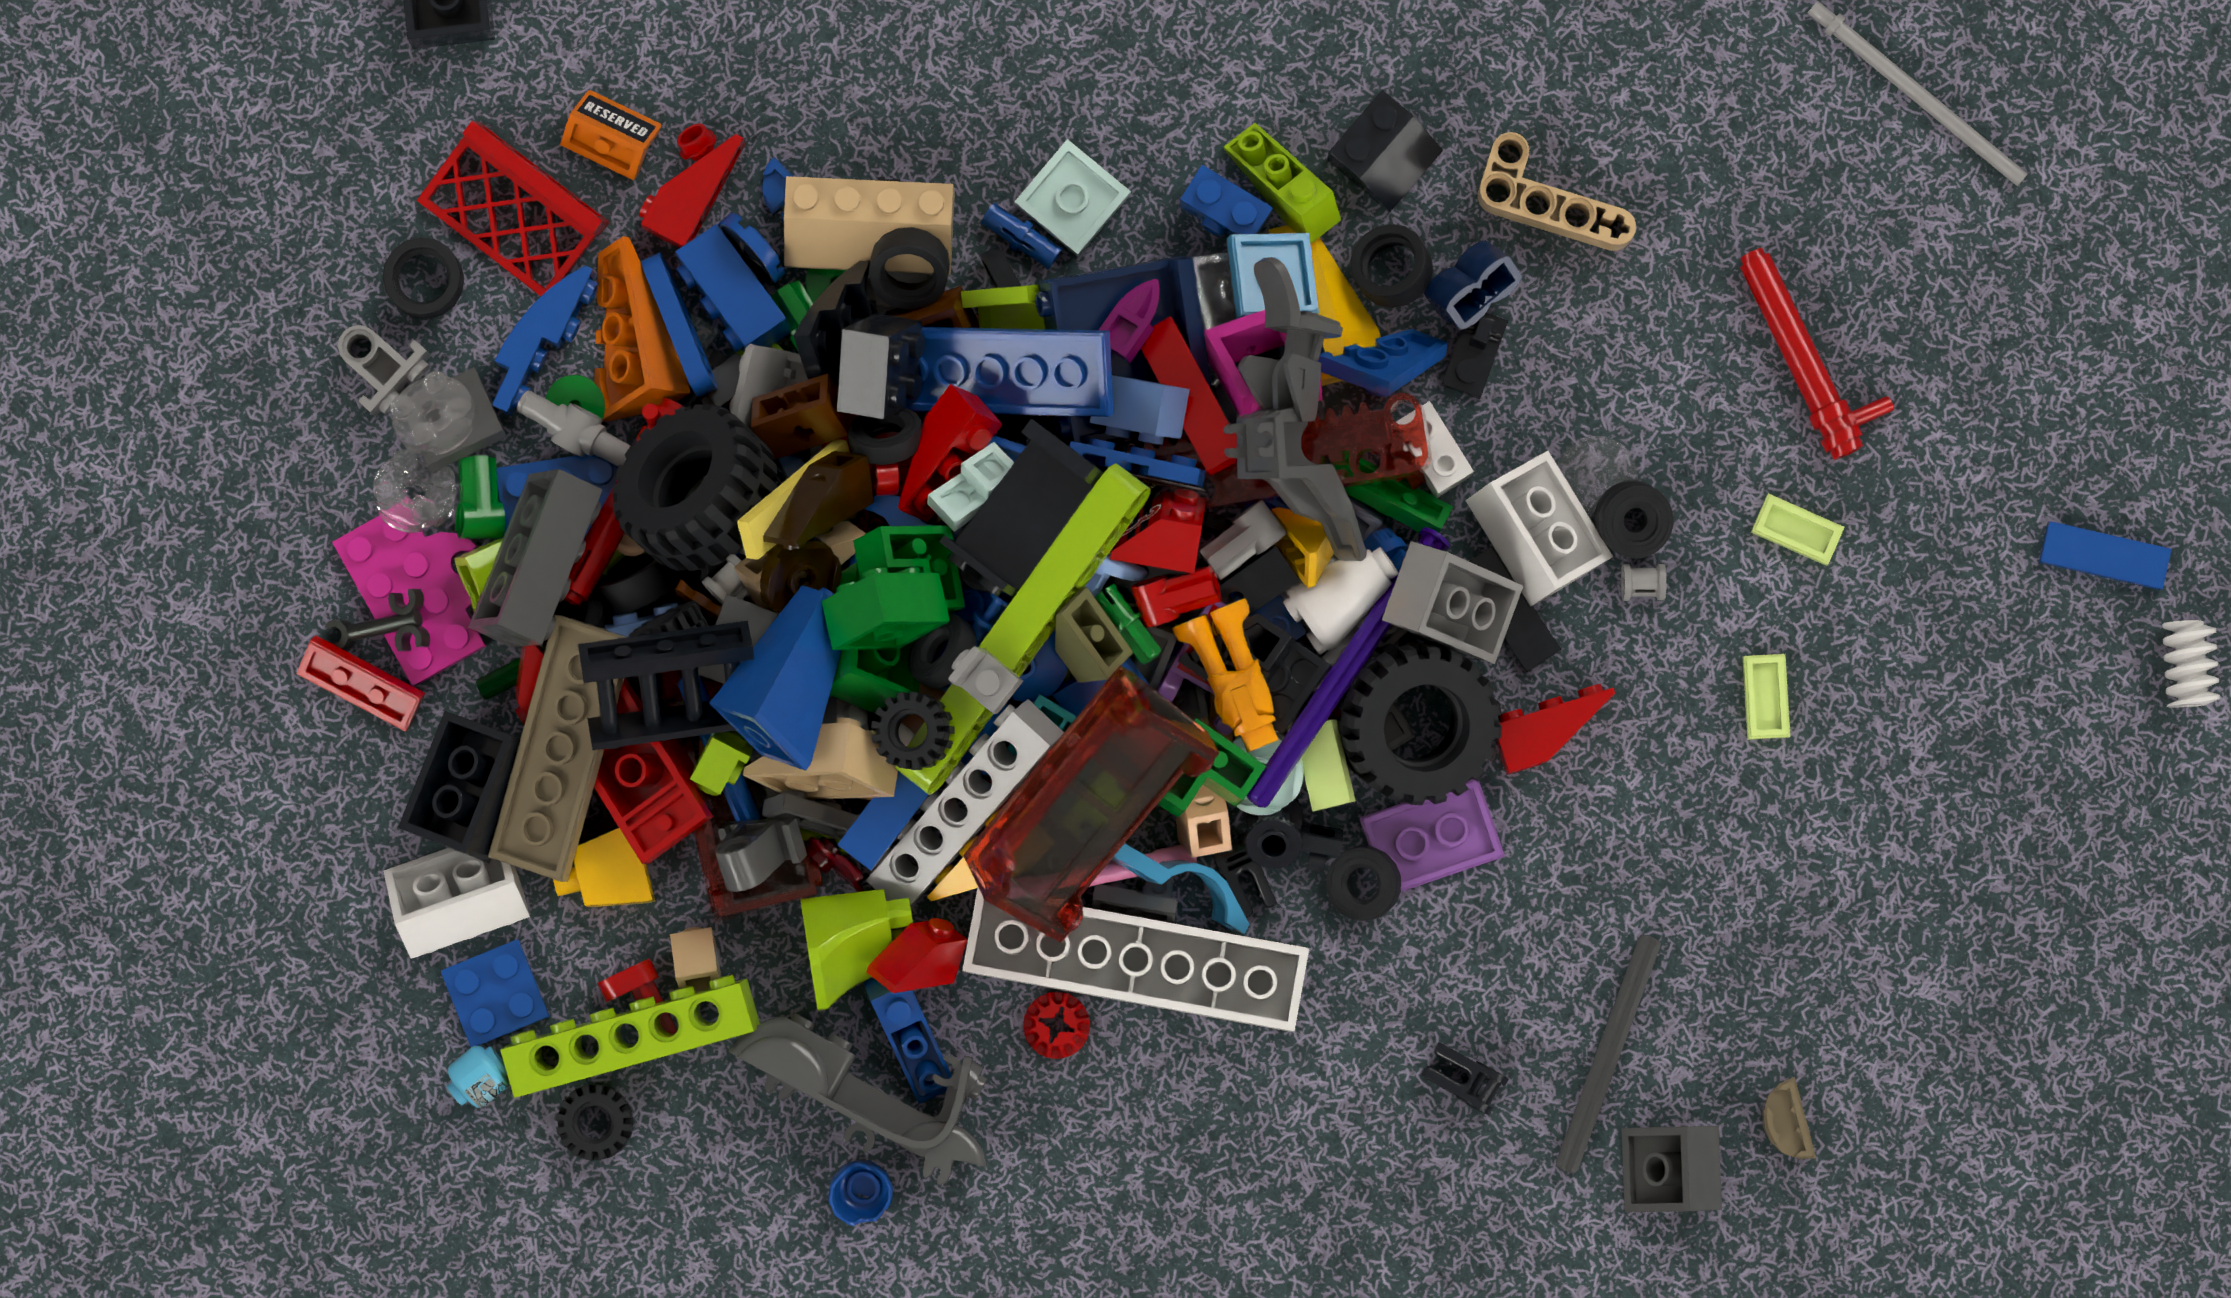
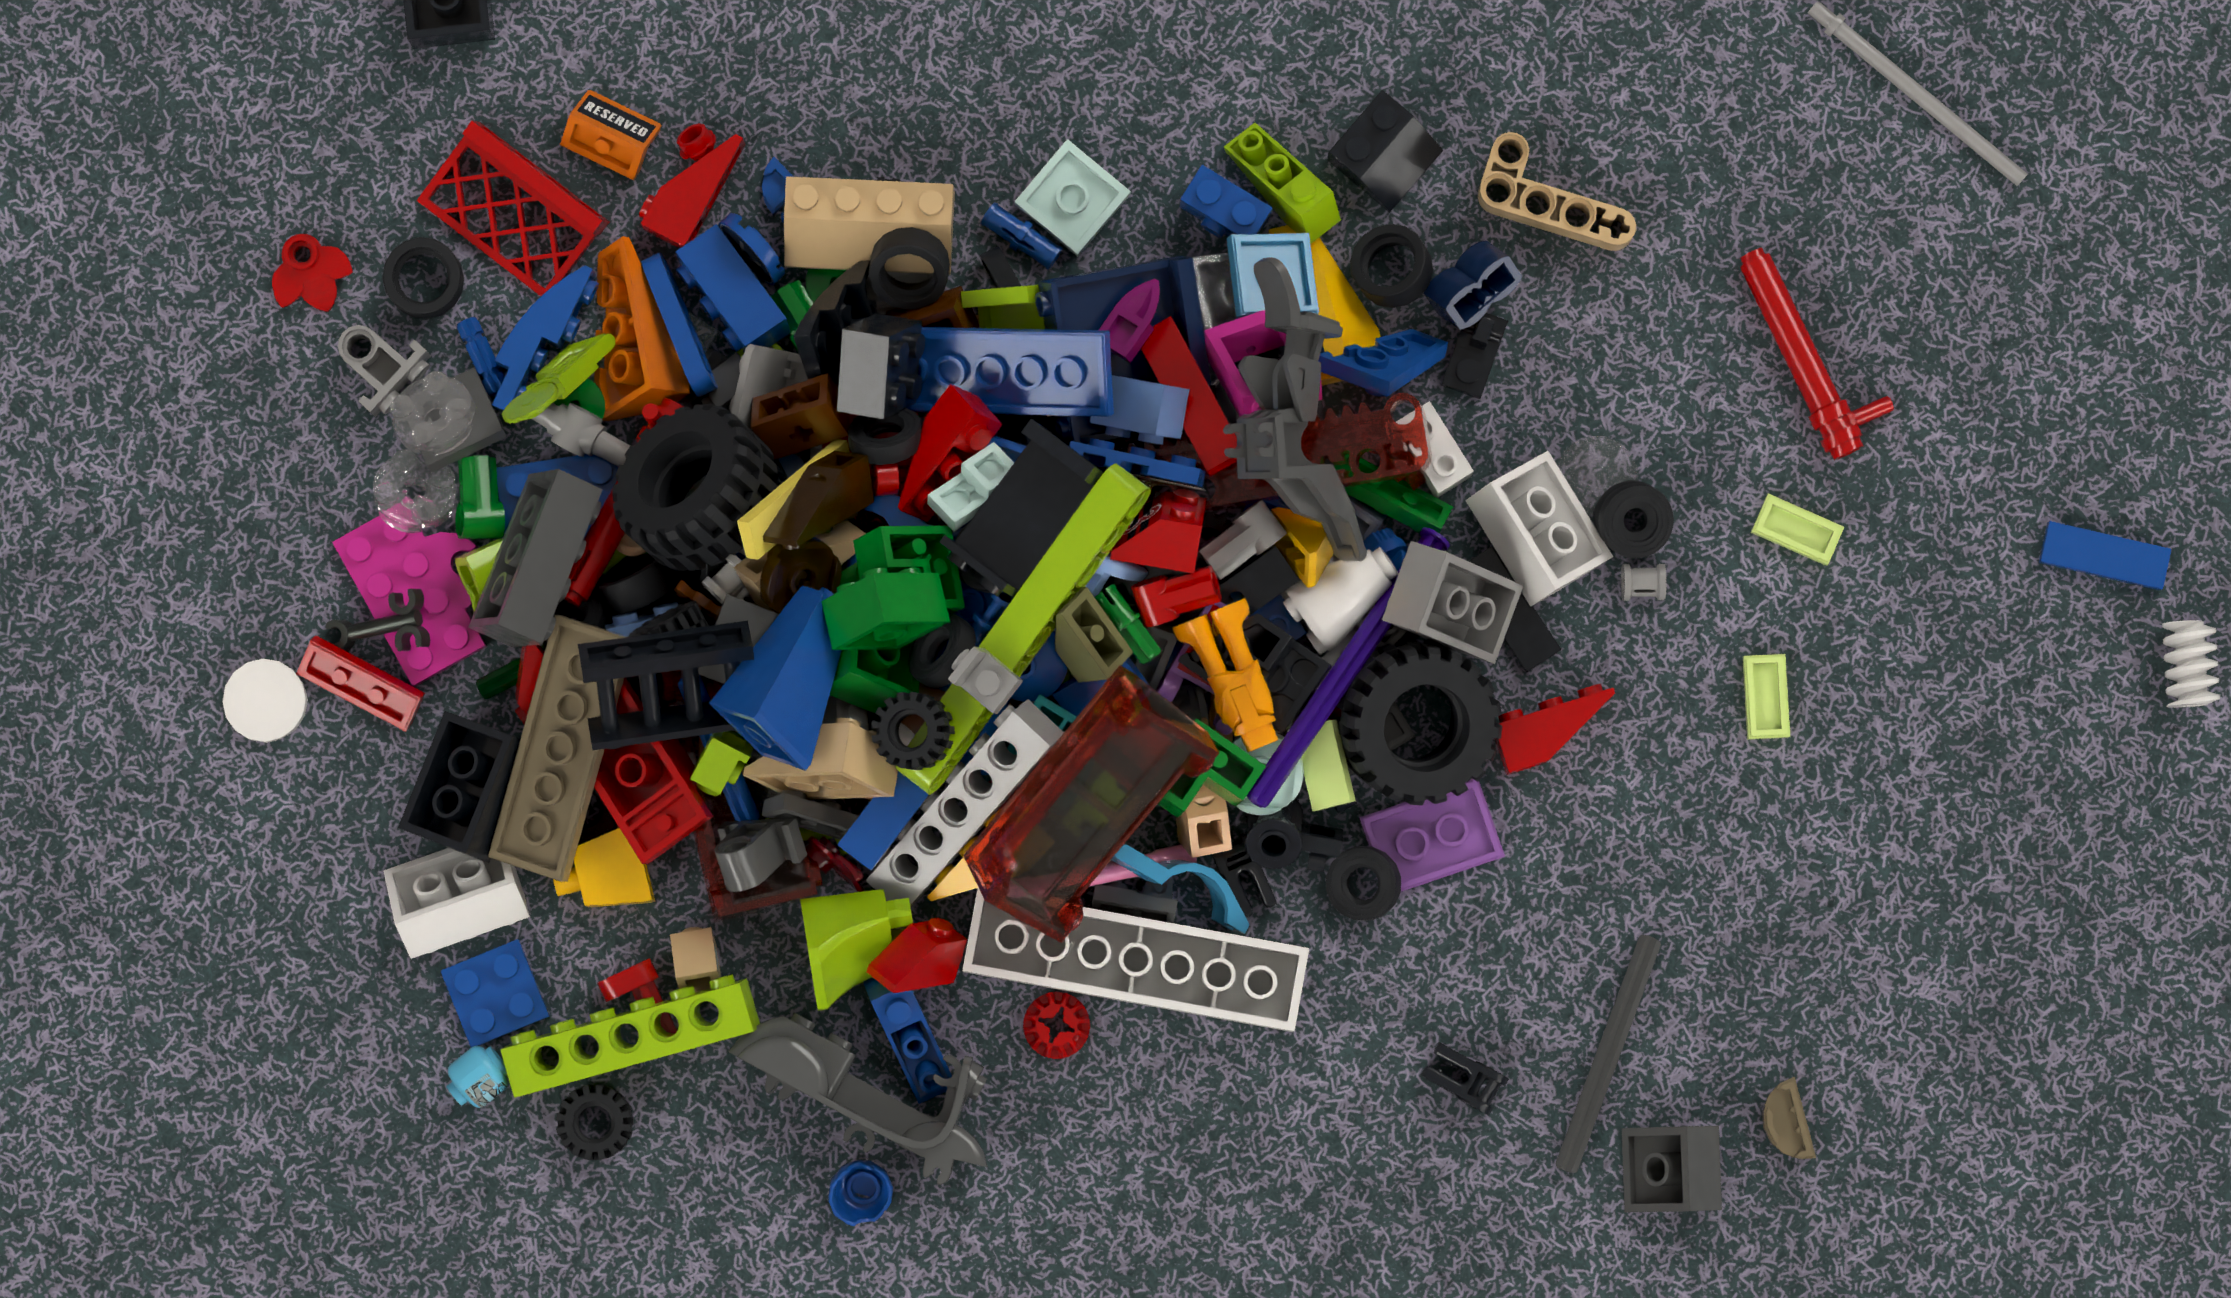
(265, 700): none -> white tile
(309, 279): none -> red plate
(481, 354): none -> blue axle
(559, 377): none -> lime piece

